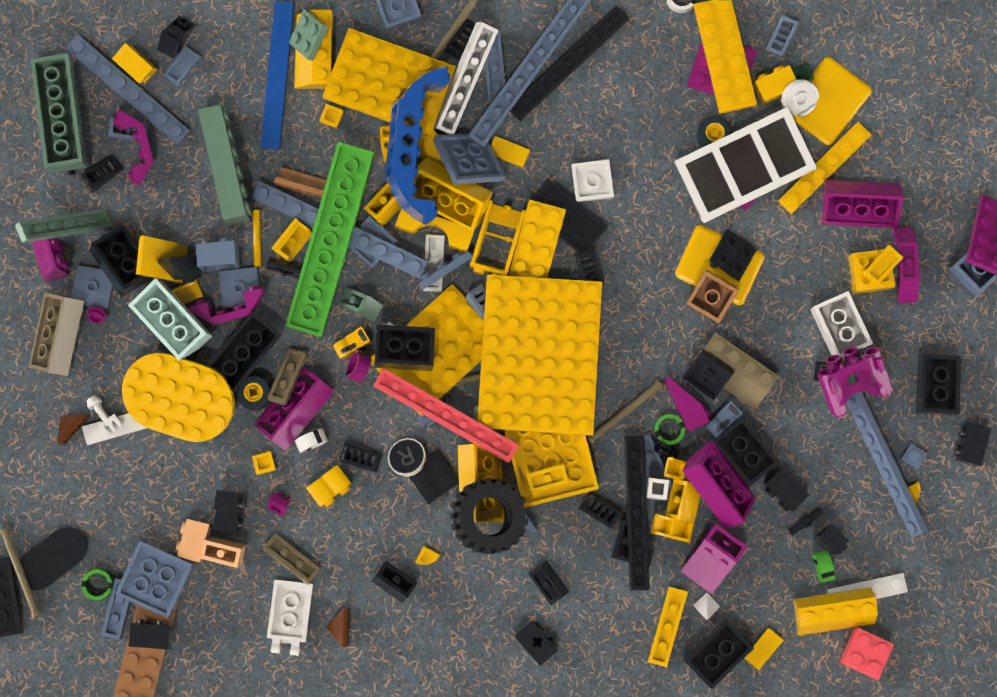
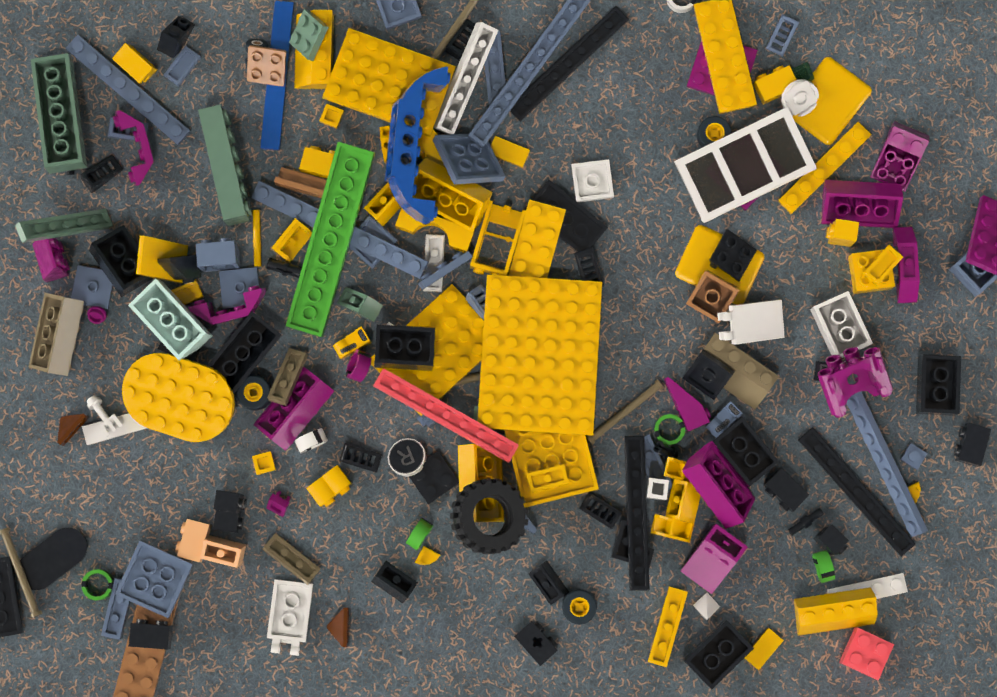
(264, 63): none -> plate
(316, 162): none -> yellow brick
(419, 533): none -> bright green piece
(584, 609): none -> black wheel
(753, 322): none -> white tile
(842, 232): none -> yellow brick
(856, 492): none -> black tile
(900, 155): none -> magenta slope

